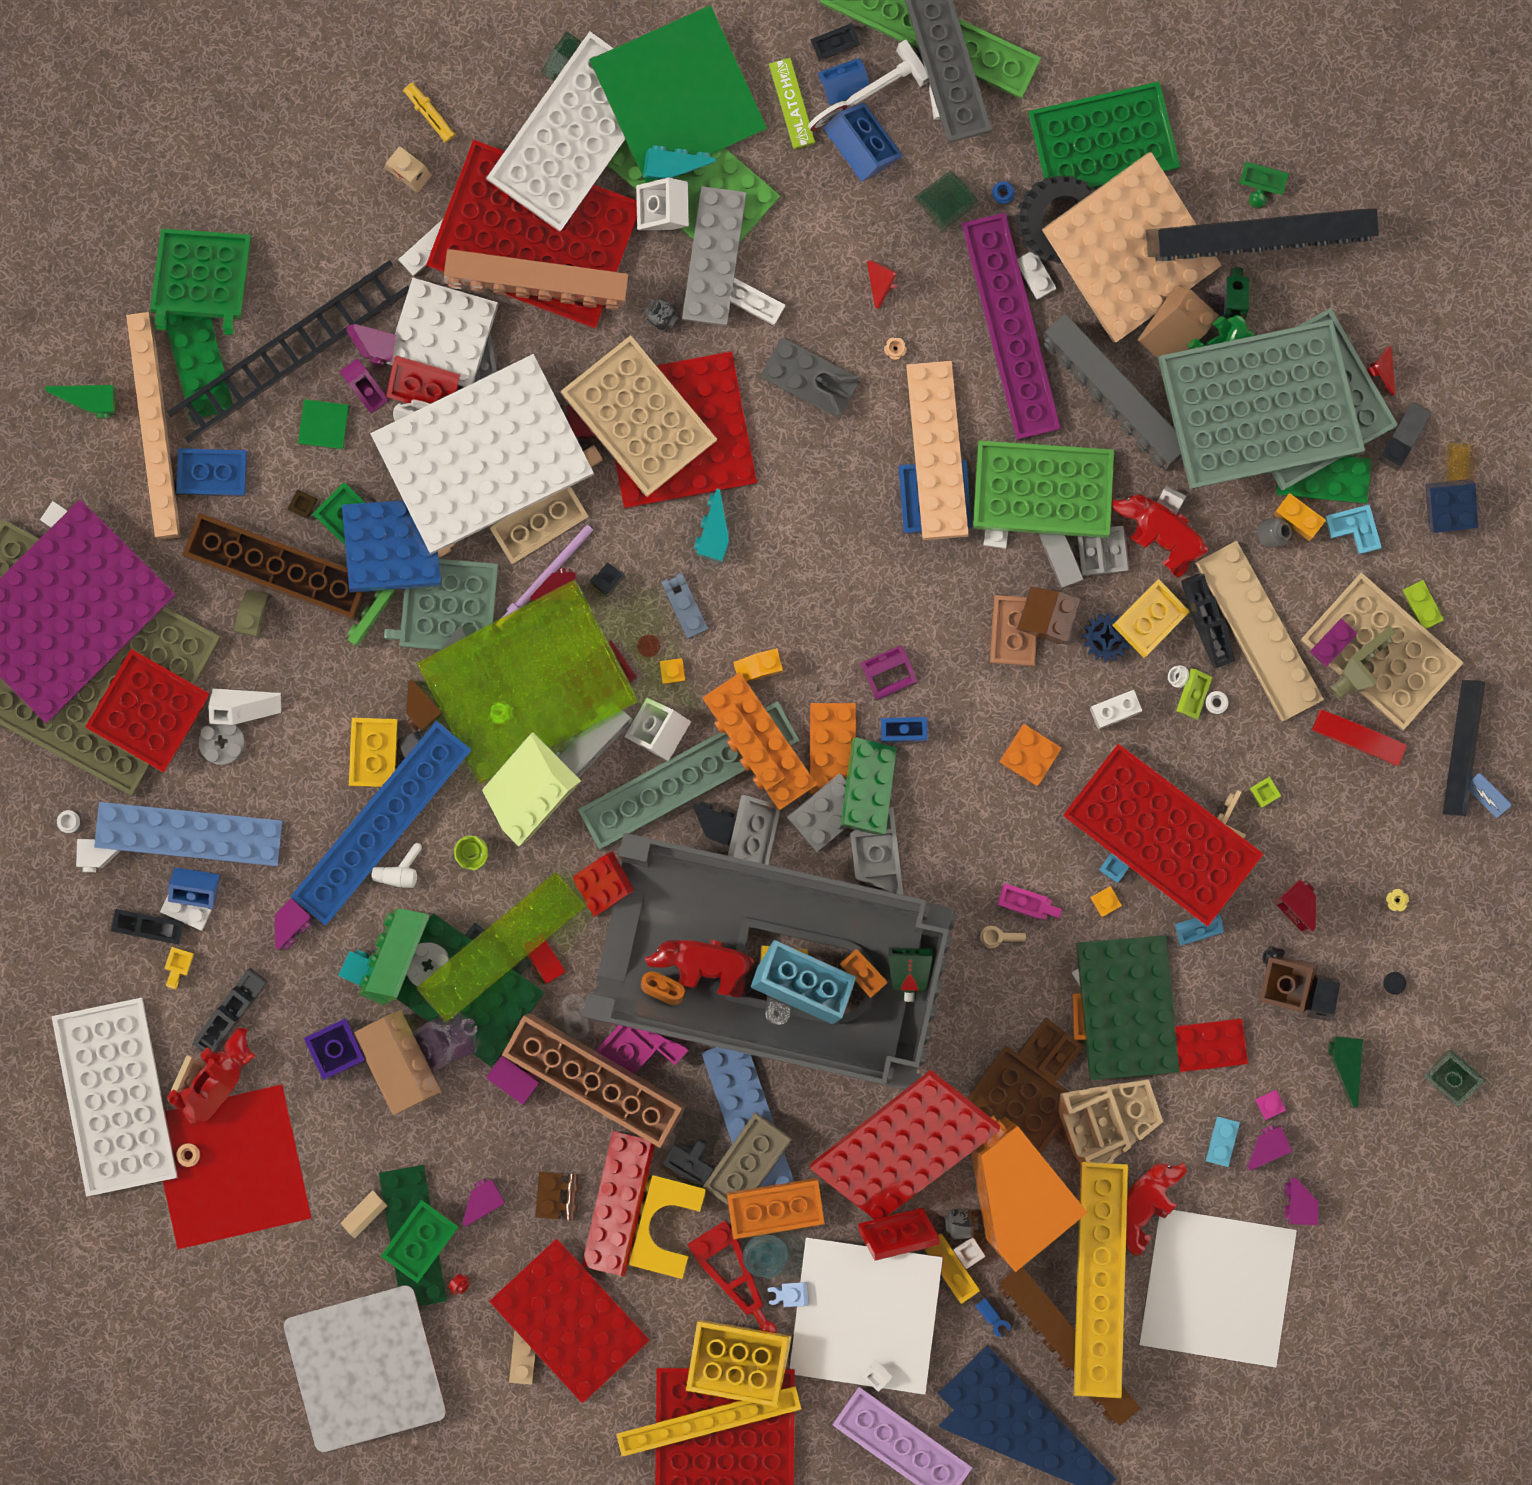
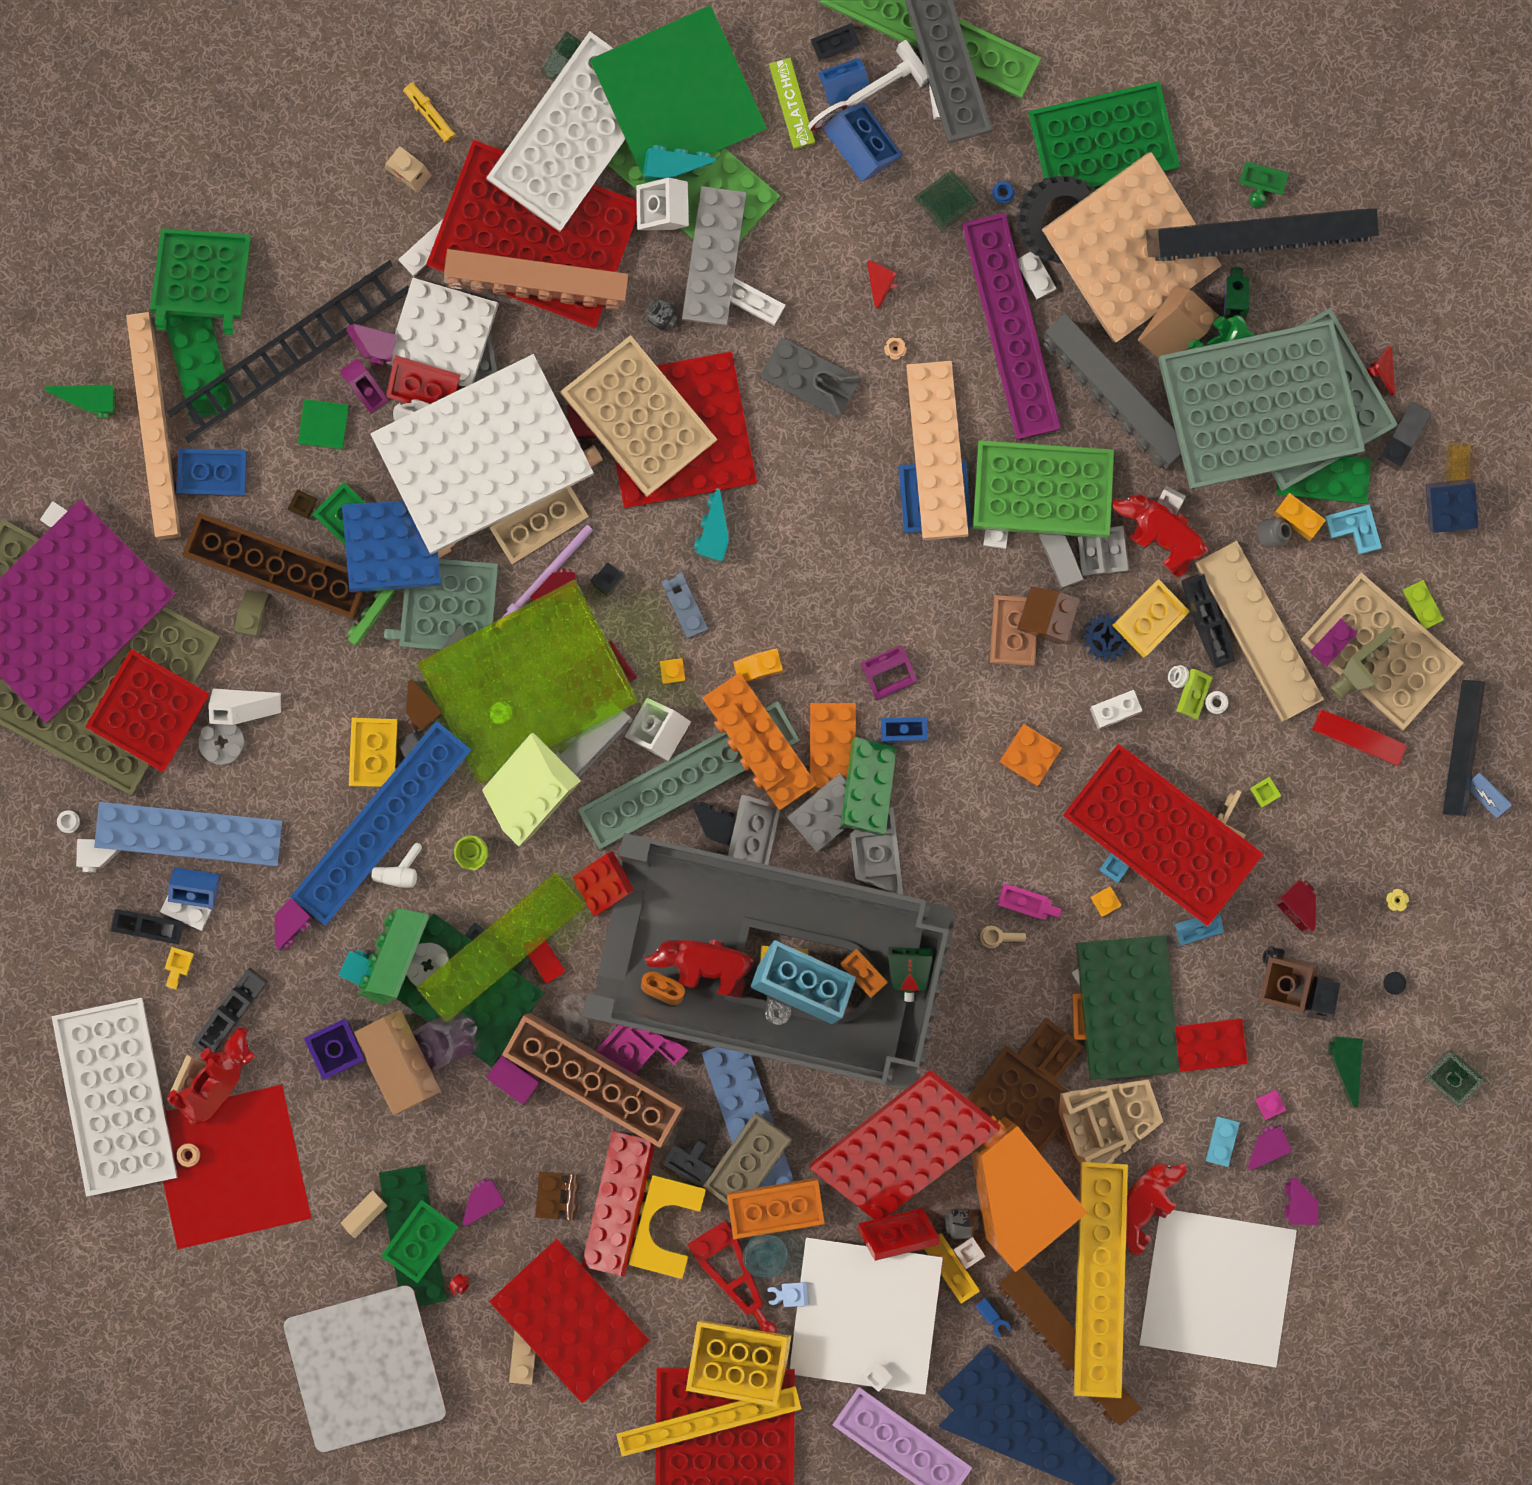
(648, 646): clear red tile -> none

